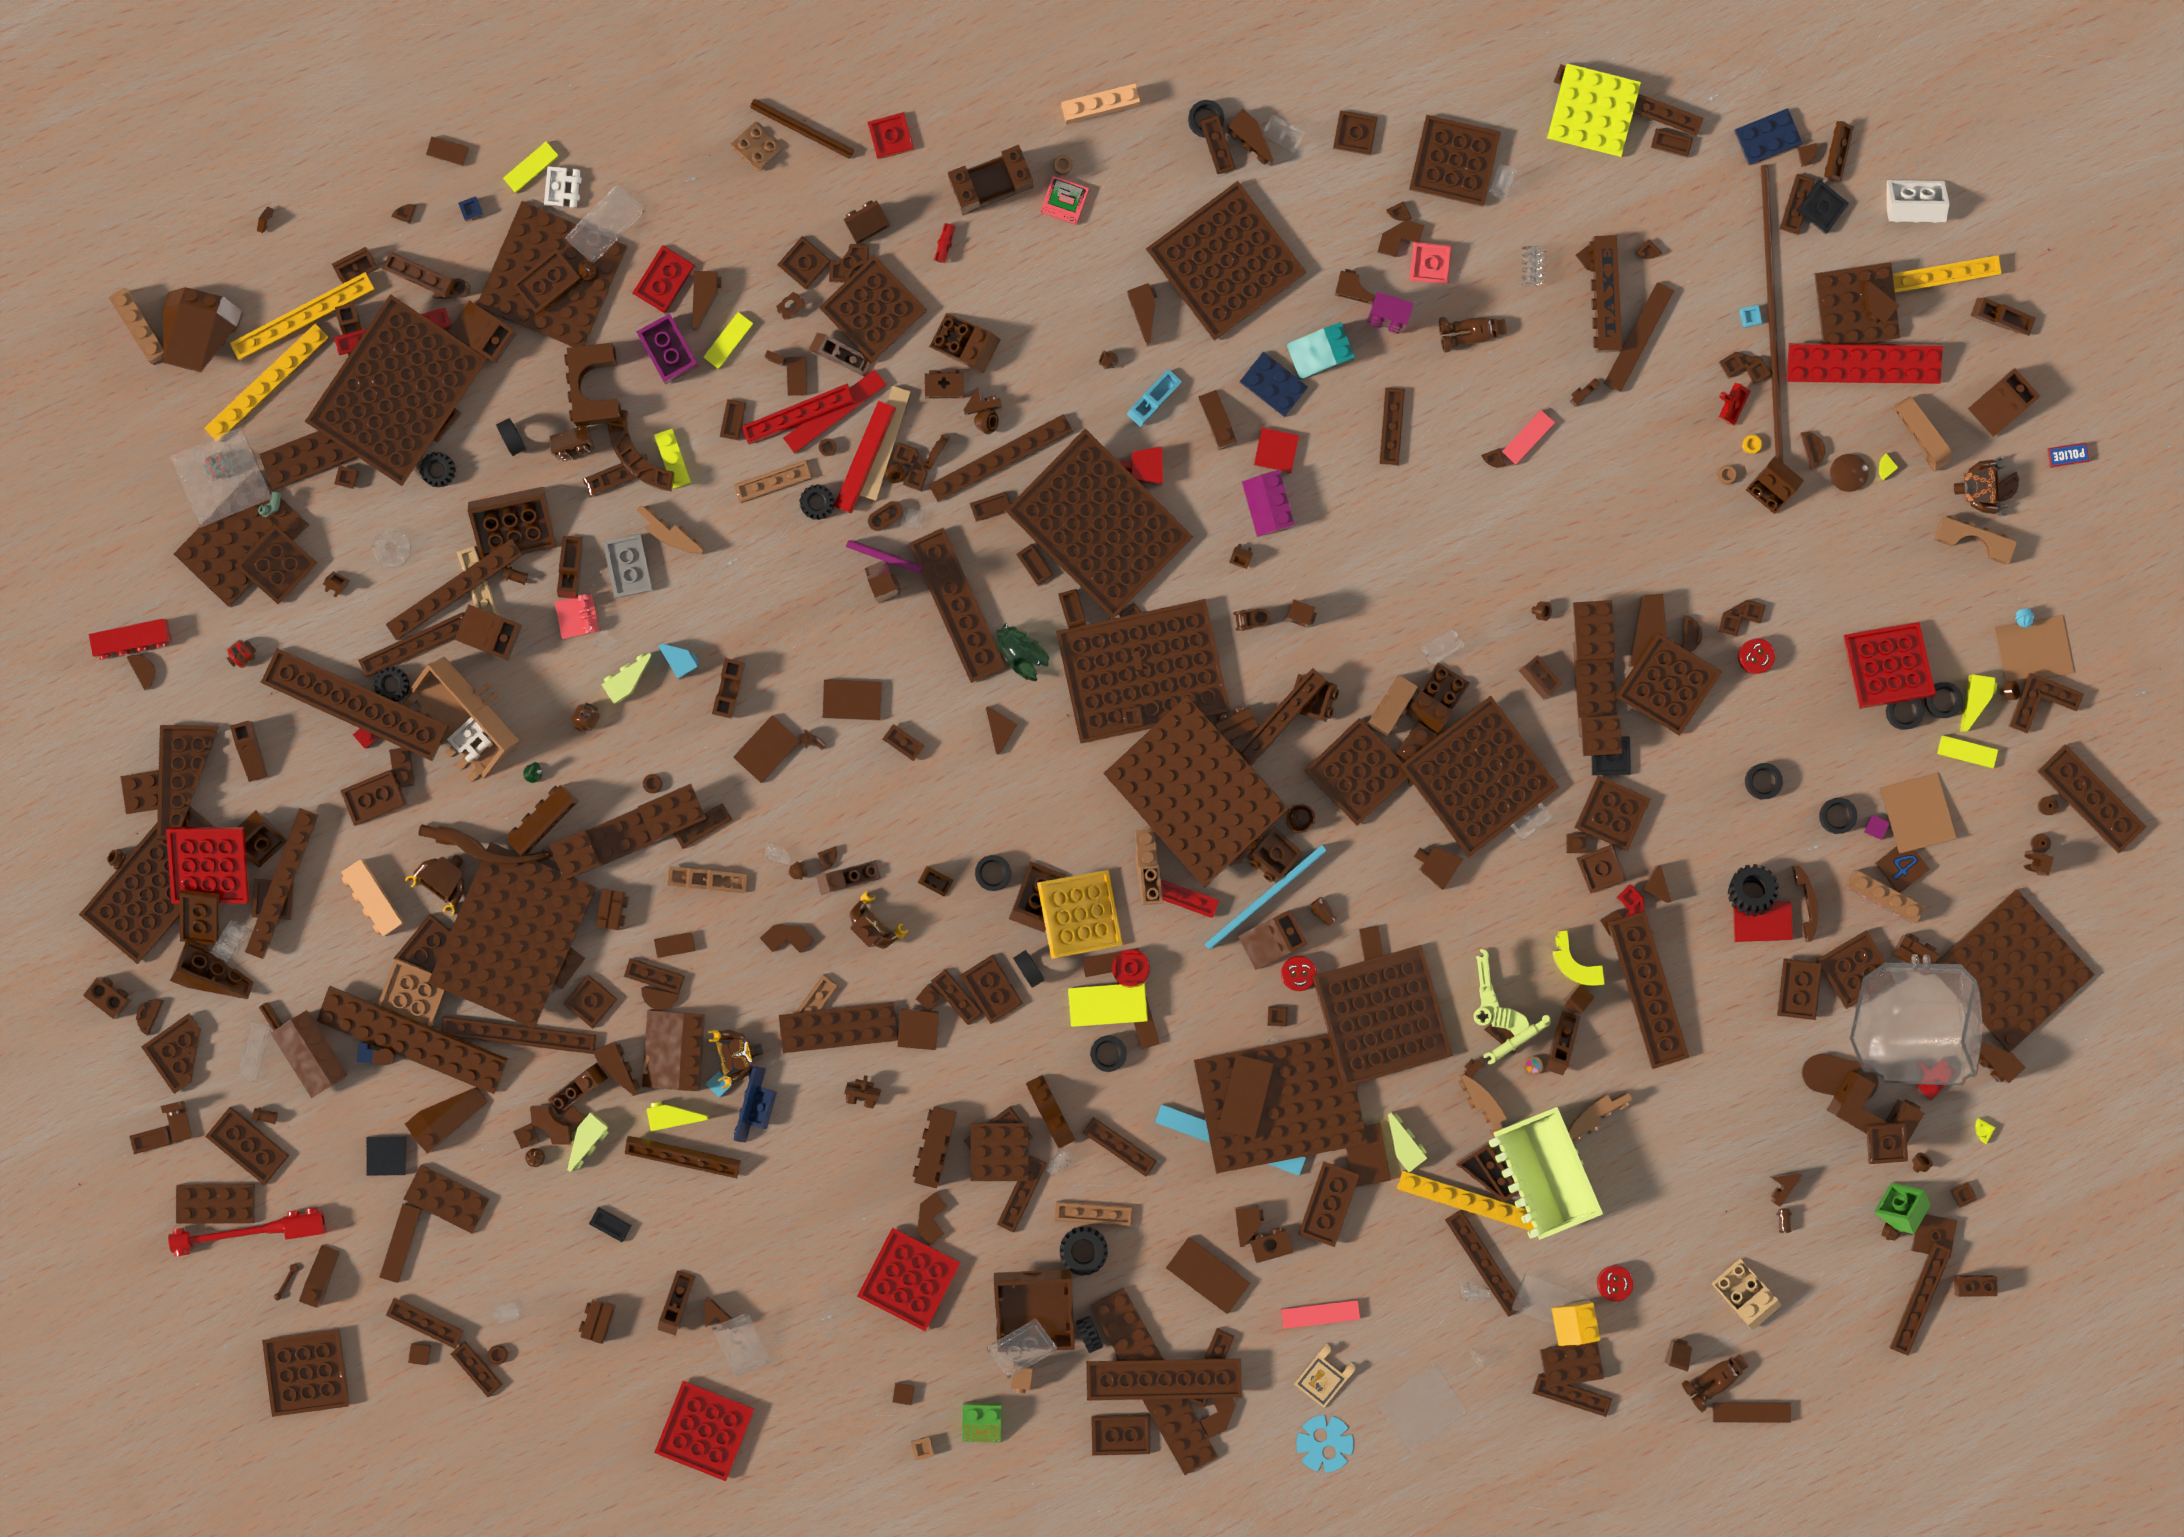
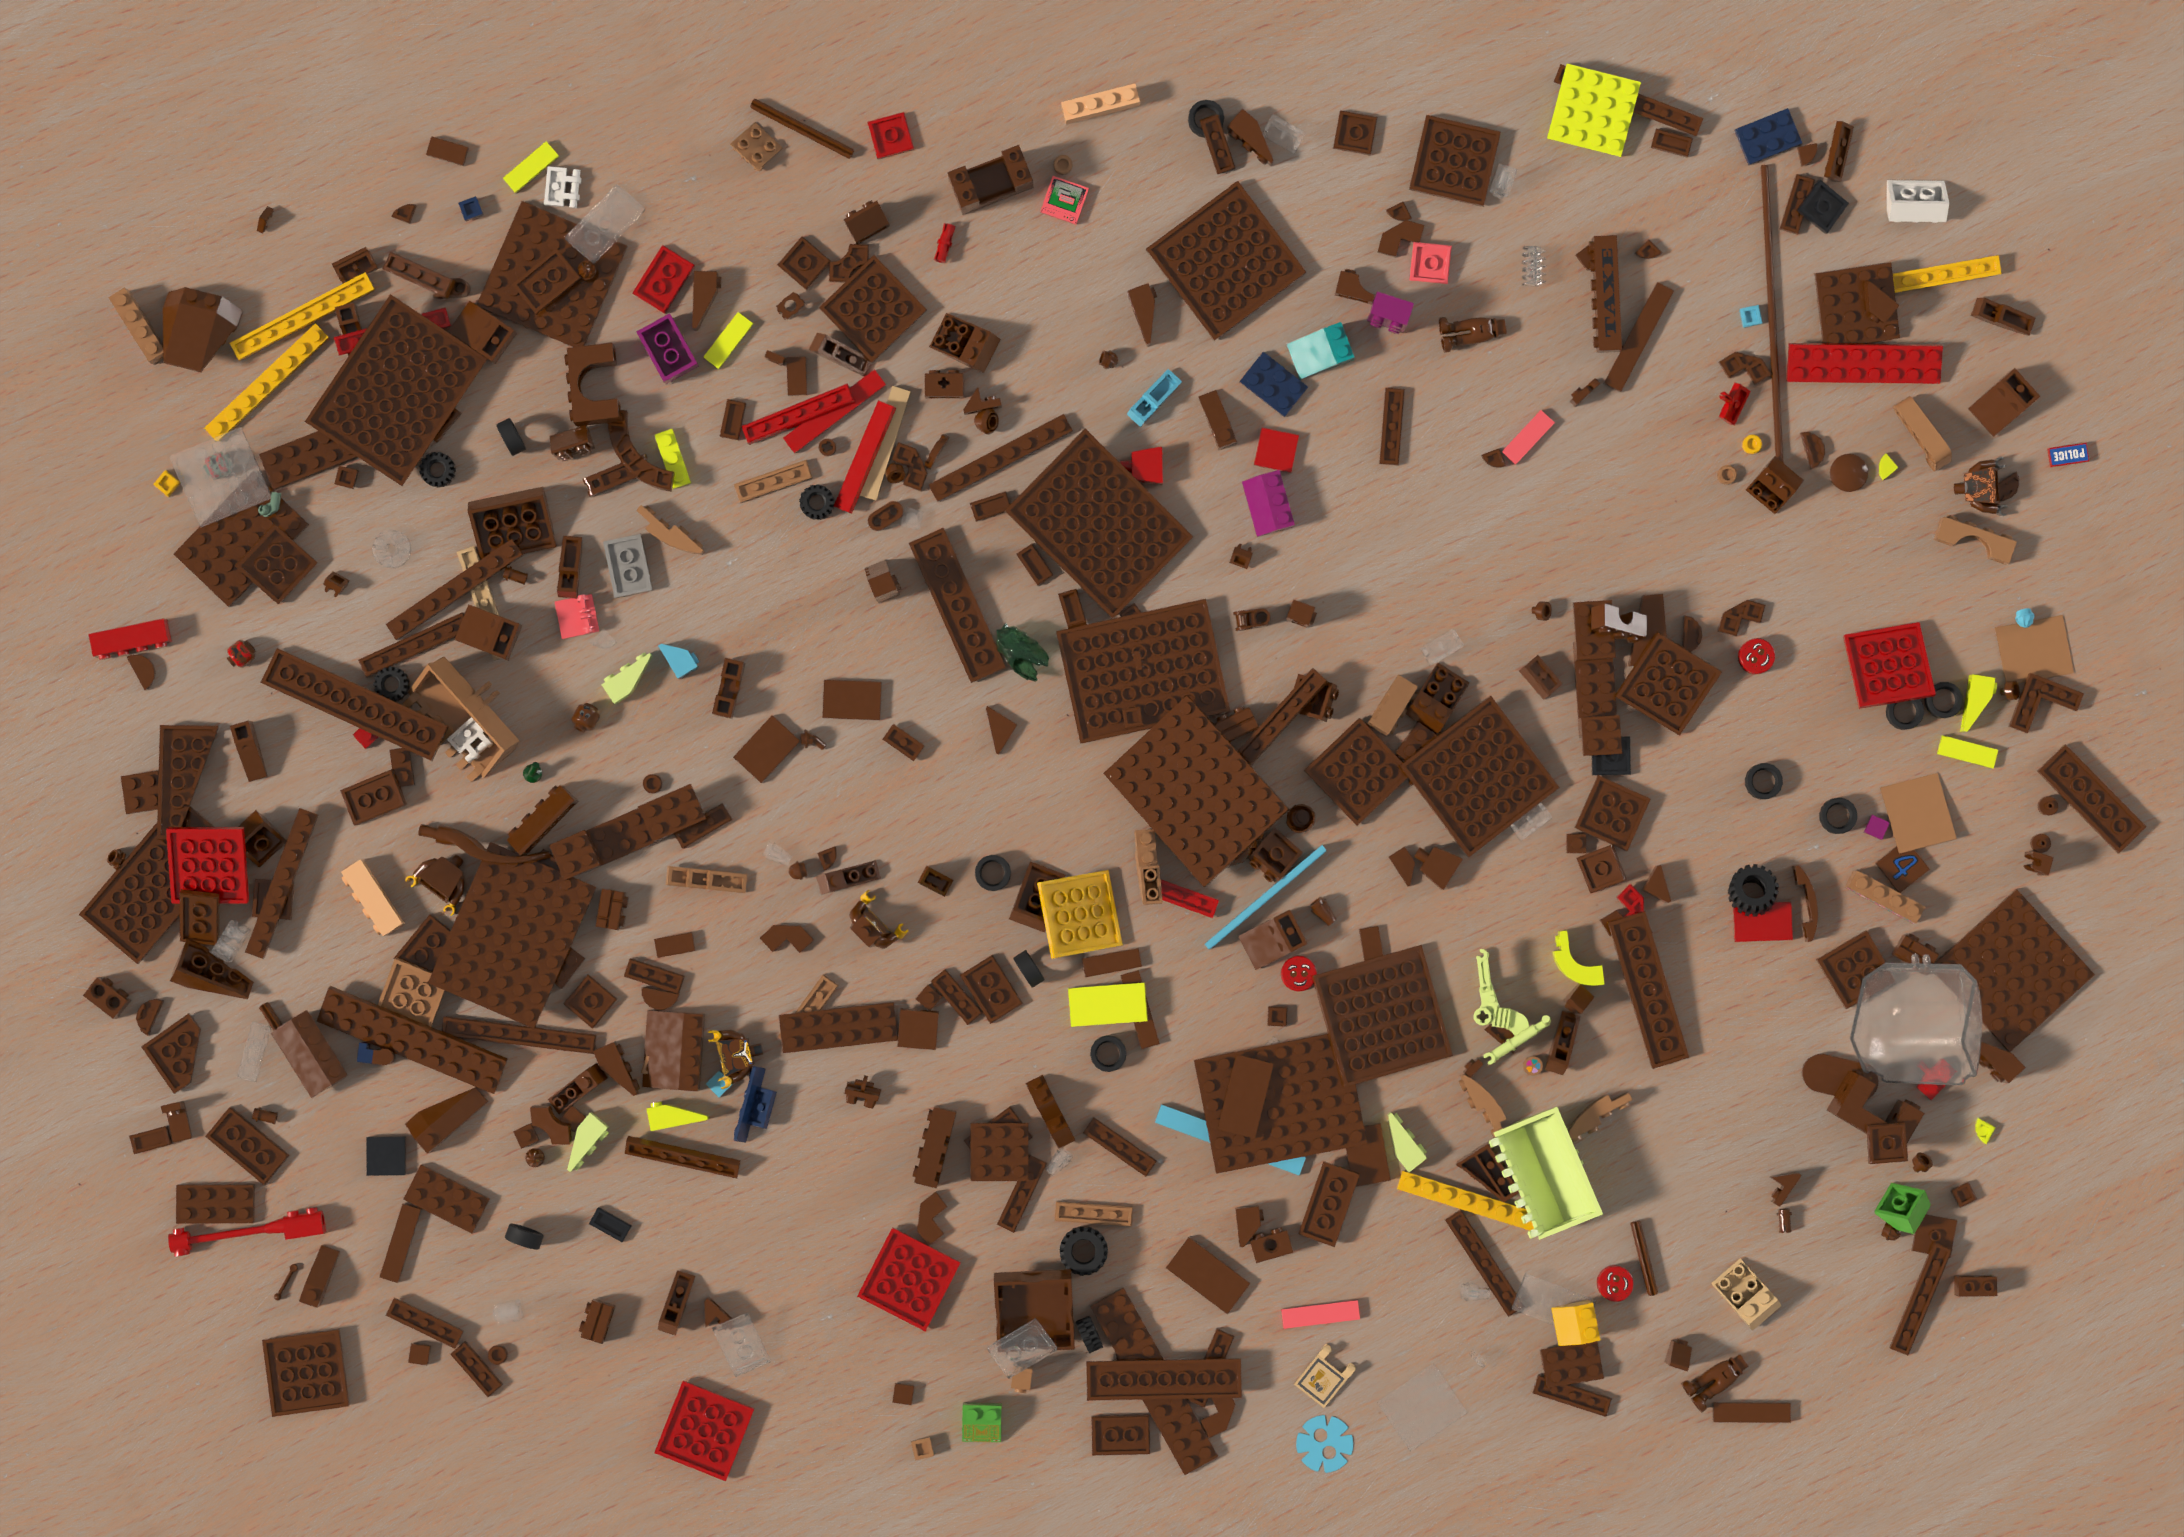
(167, 483): none -> yellow tile
(524, 1236): none -> black tyre
(884, 556): magenta tile -> none
(1131, 968): red tile -> none
(1404, 864): none -> reddish brown tile
(1627, 626): none -> reddish brown arch
(1644, 1258): none -> reddish brown axle
(1799, 989): reddish brown tile -> none

